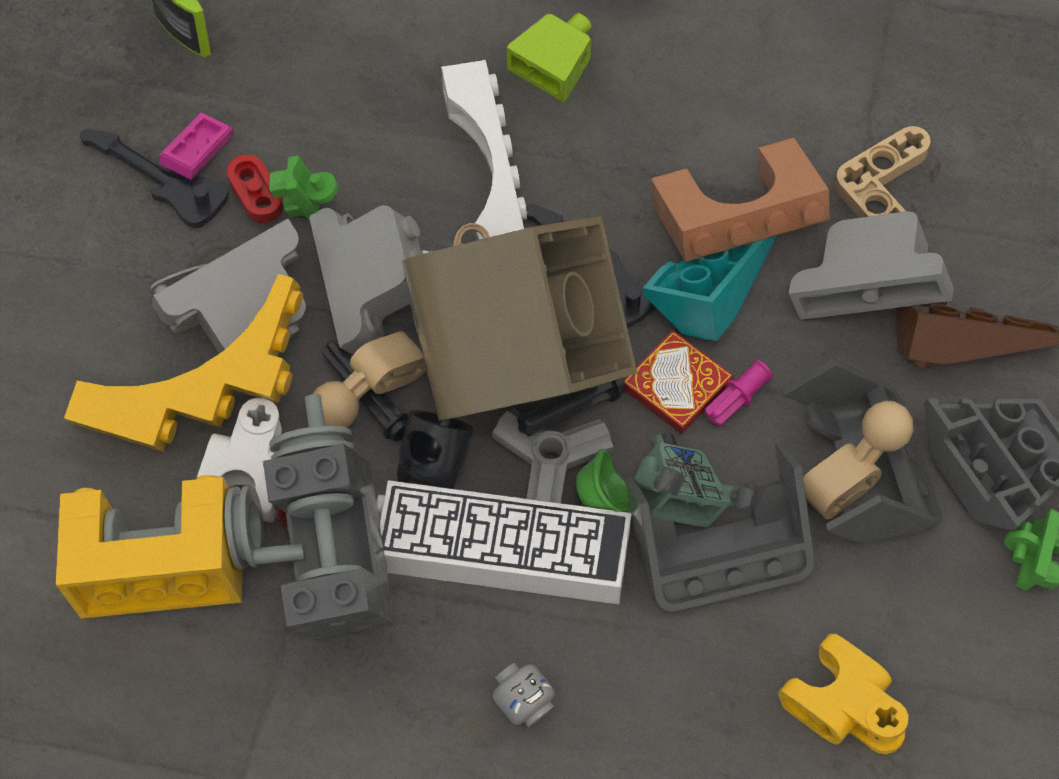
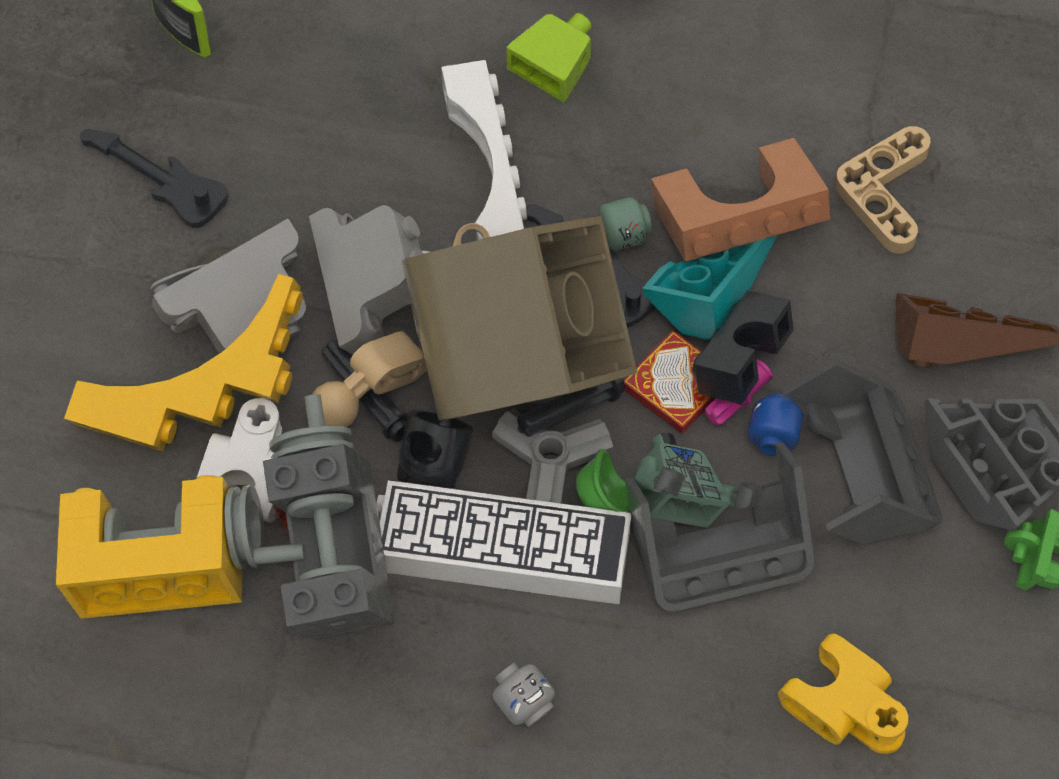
(195, 146): dark pink plate -> none
(254, 191): red plate -> none
(302, 189): bright green hips -> none
(625, 223): none -> sand green head
(729, 362): none -> black arch
(775, 421): none -> blue head
(852, 468): tan beam -> none
(872, 267): light grey brick -> none

